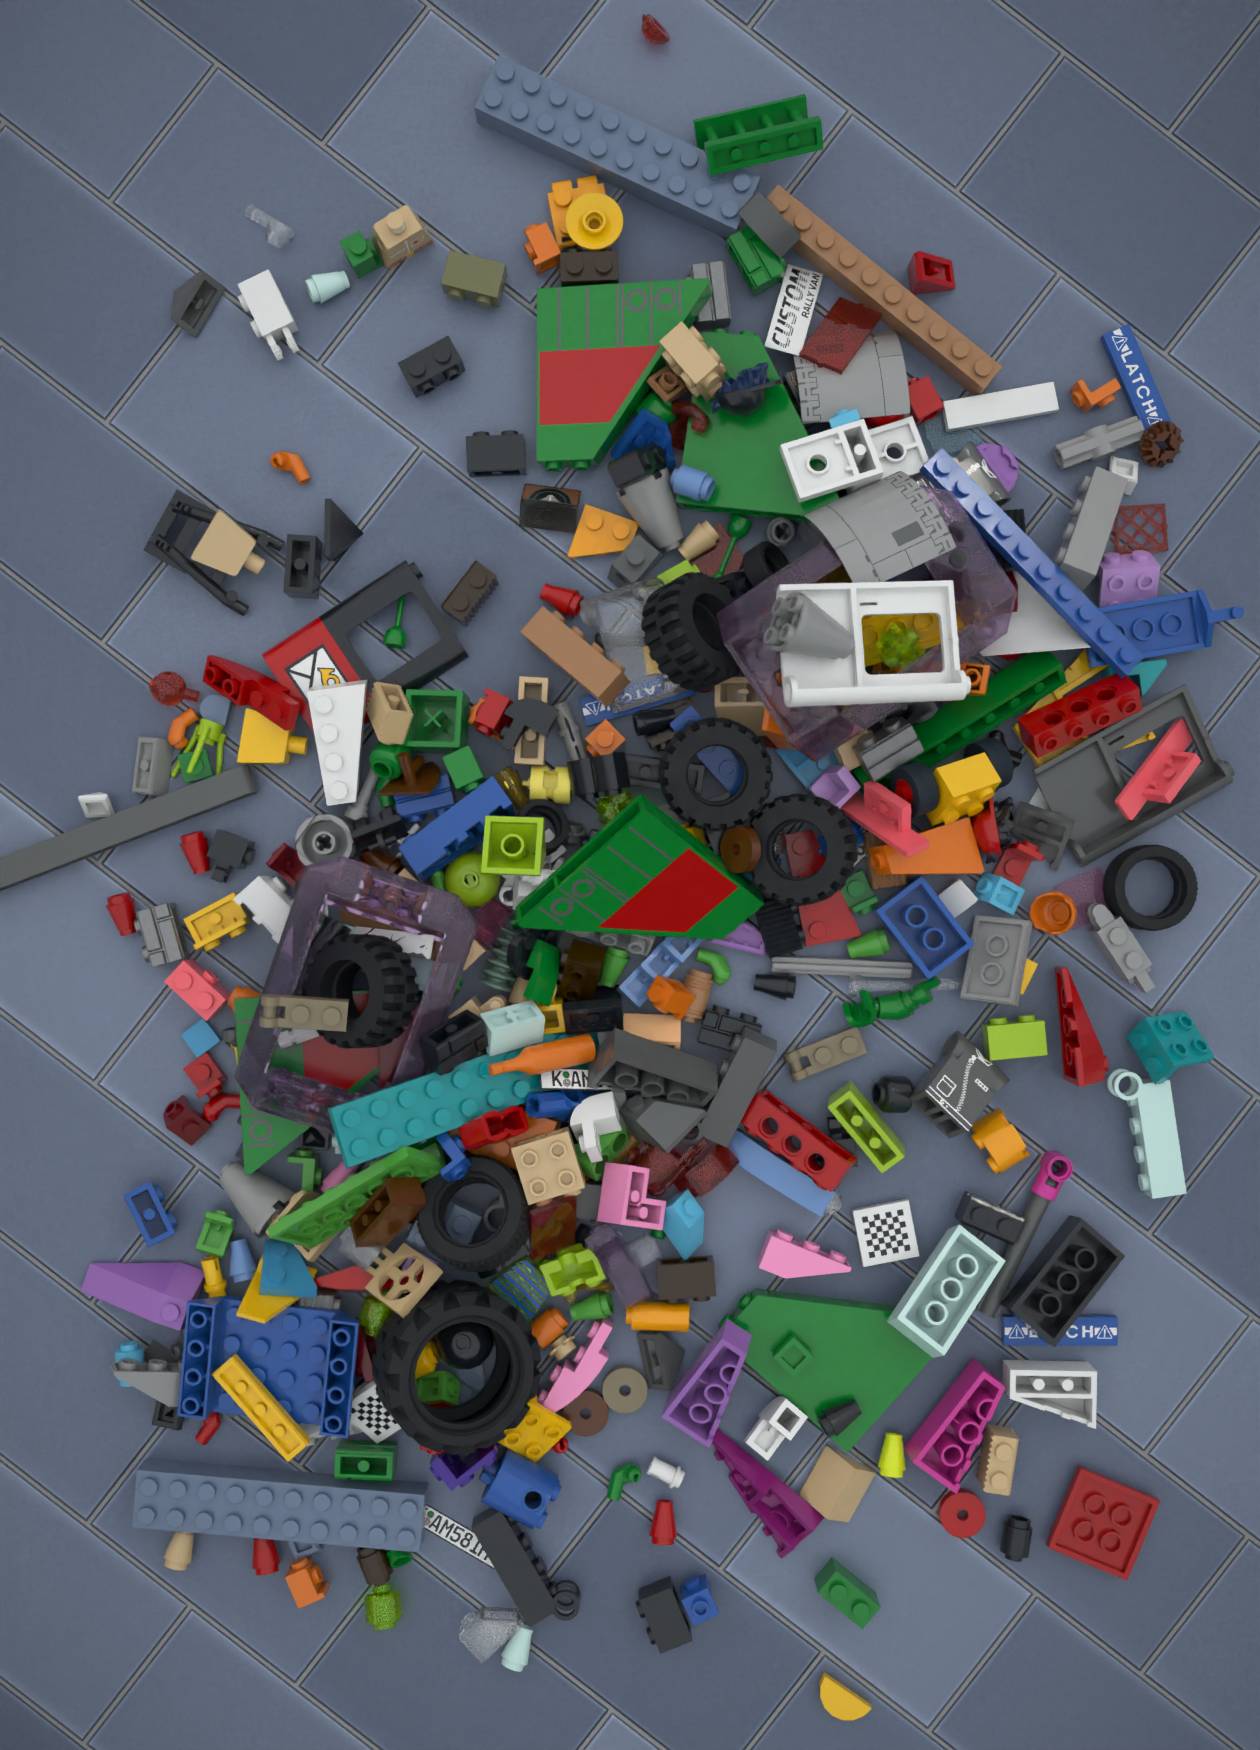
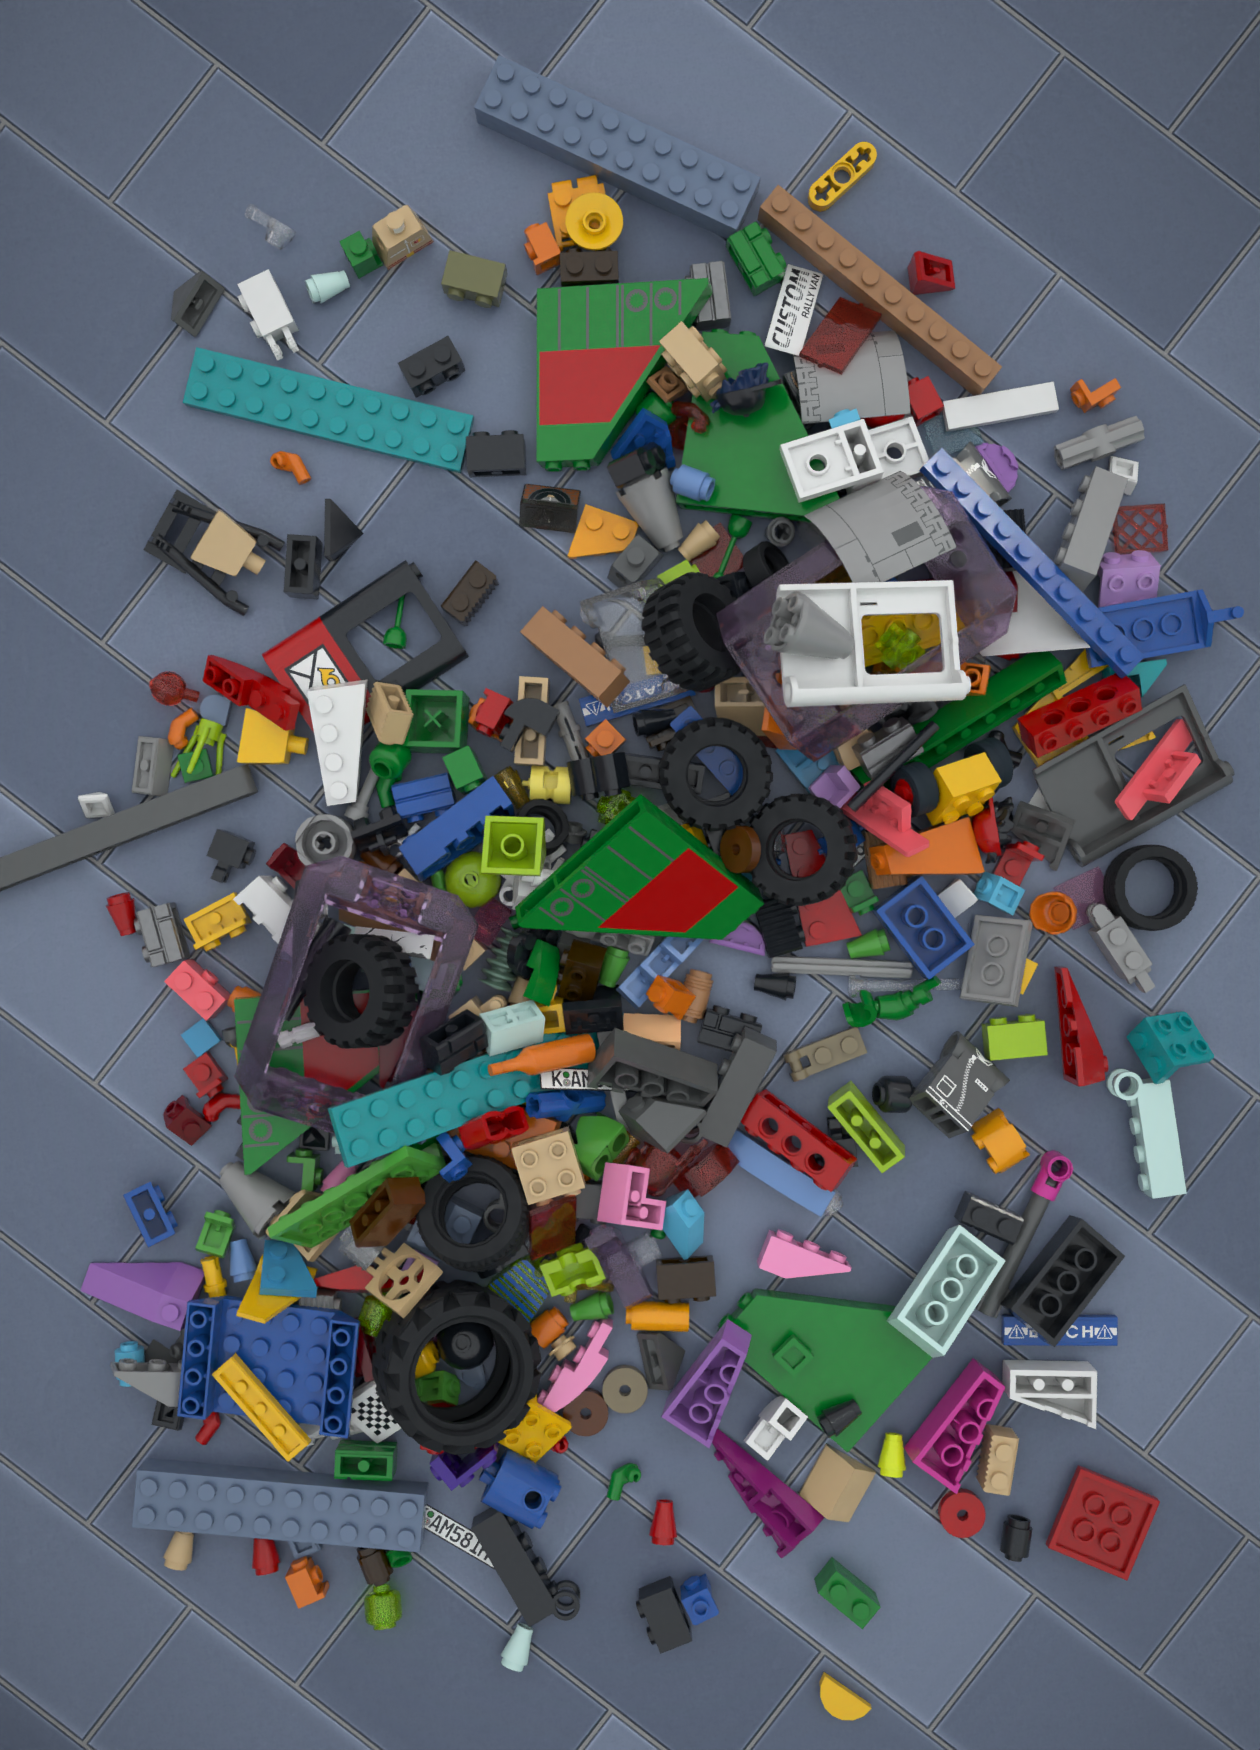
(195, 850): red cone -> none
(304, 1012): dark tan plate -> none
(328, 410): none -> teal plate
(416, 779): reddish brown shield -> none
(489, 1629): clear slope -> none
(562, 599): red cone -> none
(592, 1118): white brick -> none
(653, 30): clear red animal -> none
(666, 1472): white pin -> none
(718, 965): bright green arm -> none
(758, 134): green fence -> none
(769, 224): dark grey slope -> none
(846, 164): none -> yellow beam
(885, 1232): white tile -> none
(893, 766): none -> black bar
(1134, 376): blue tile -> none
(1160, 431): reddish brown gear -> none

